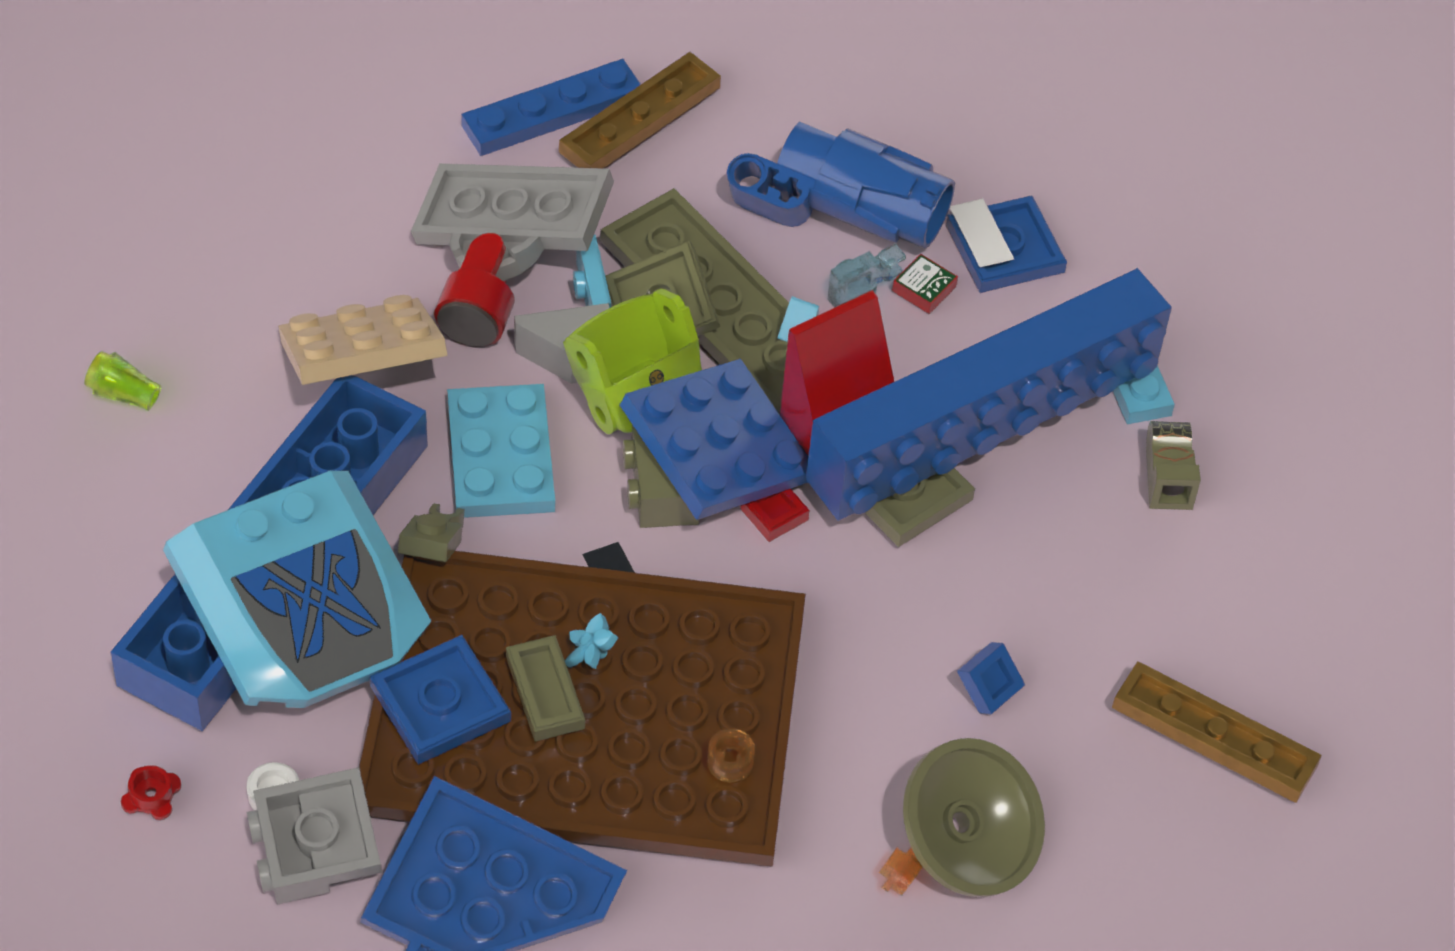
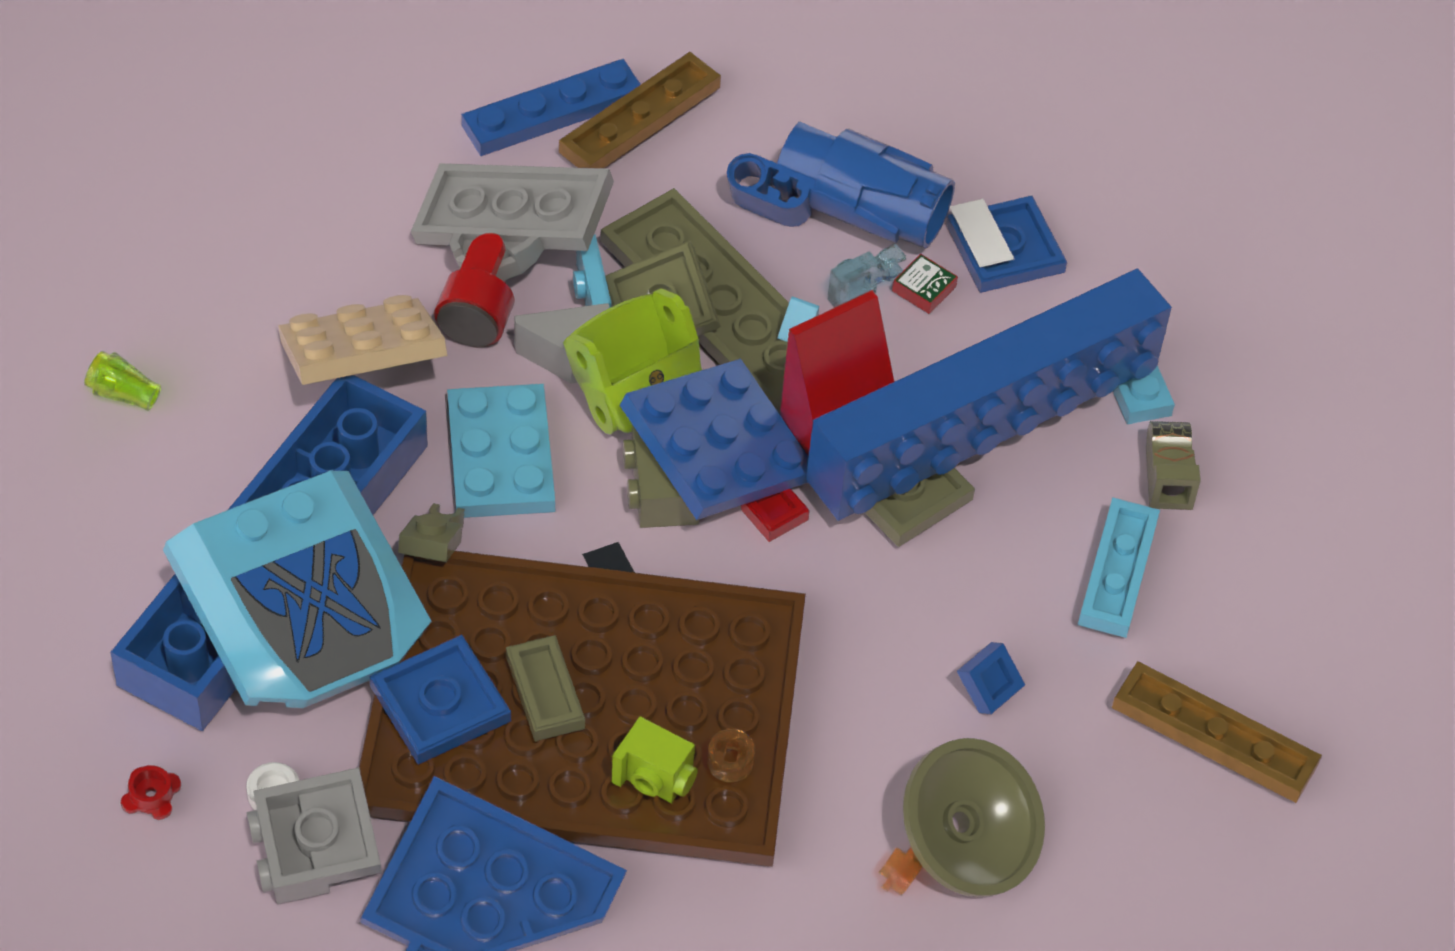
(591, 643): medium azure plant -> none
(655, 761): none -> lime brick
(1119, 567): none -> medium azure plate

